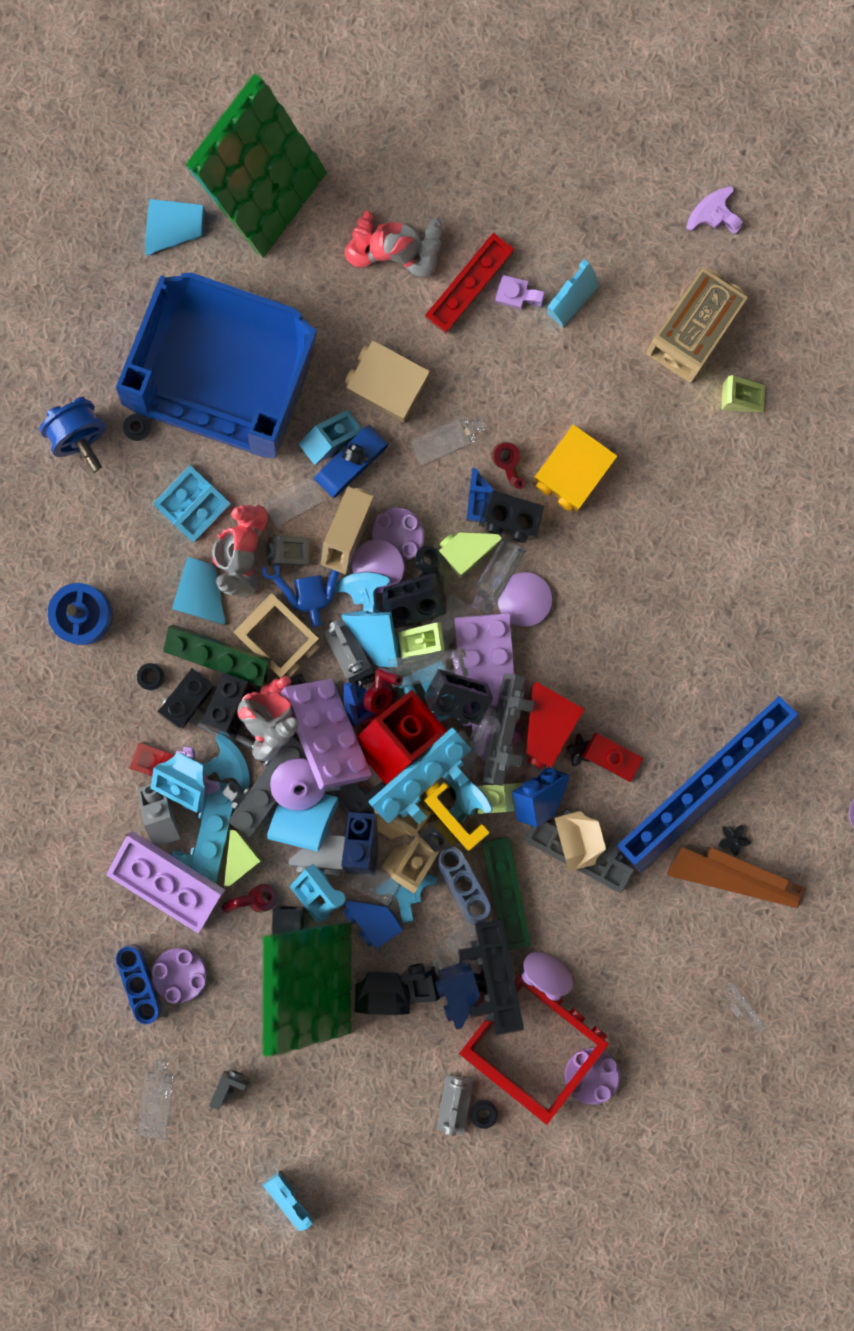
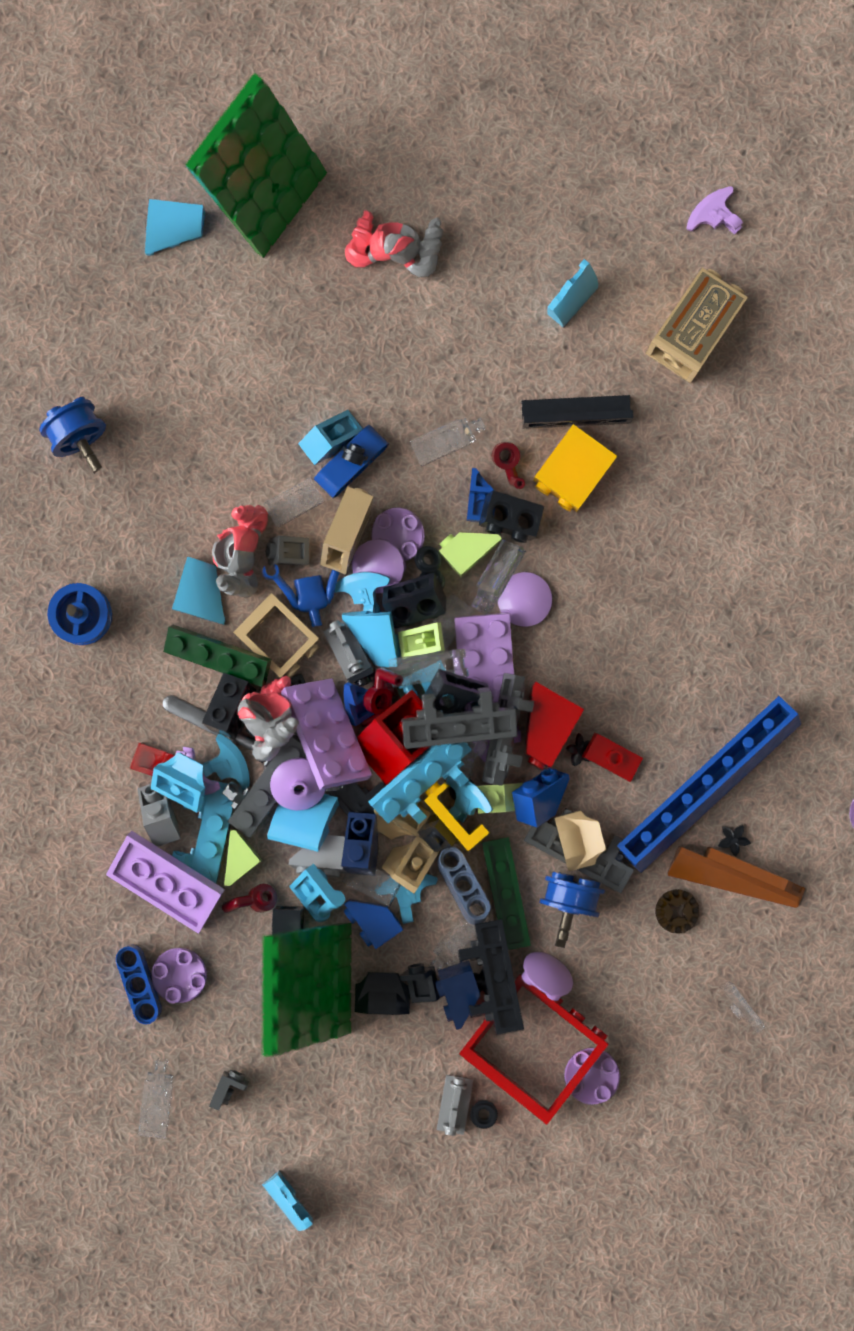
(136, 435): black plate -> none
(144, 670): black plate -> none
(186, 699): black brick -> none
(191, 503): medium azure slope -> none
(218, 363): blue slope -> none
(387, 381): tan brick -> none
(436, 728): none -> dark grey hinge
(469, 283): red plate -> none
(514, 292): lavender plate -> none
(571, 899): none -> blue wheel
(576, 411): none -> black fence
(664, 912): none -> dark brown gear
(742, 395): yellowish green slope -> none

